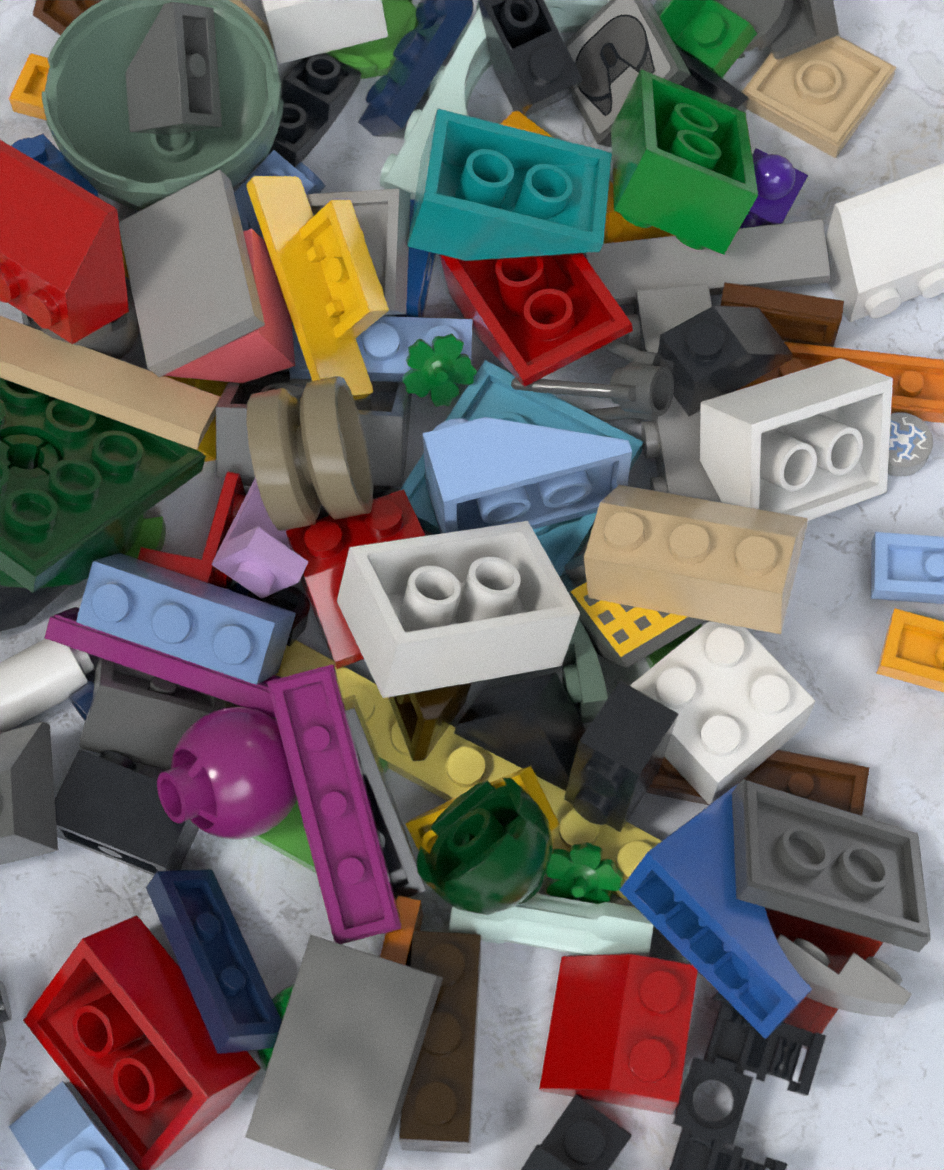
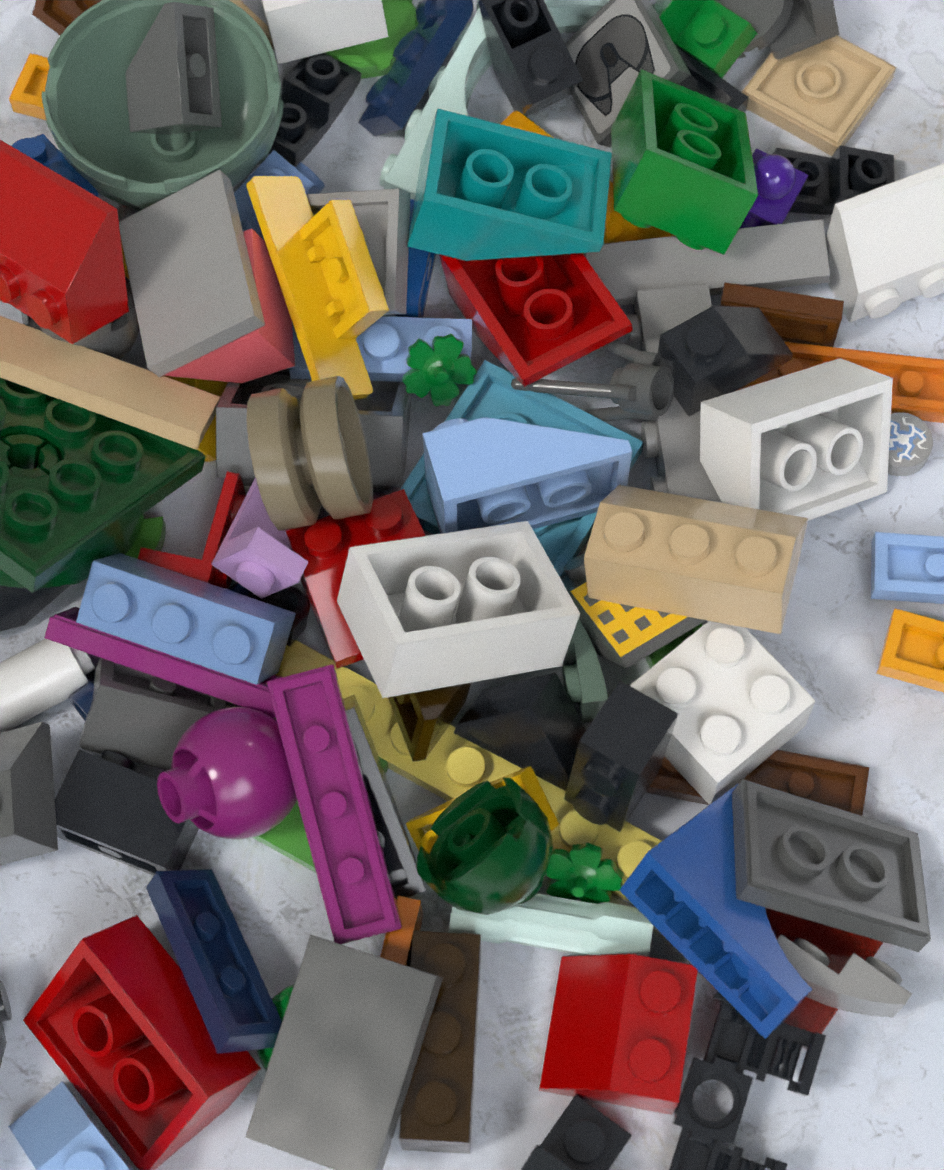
(837, 177): none -> black slope

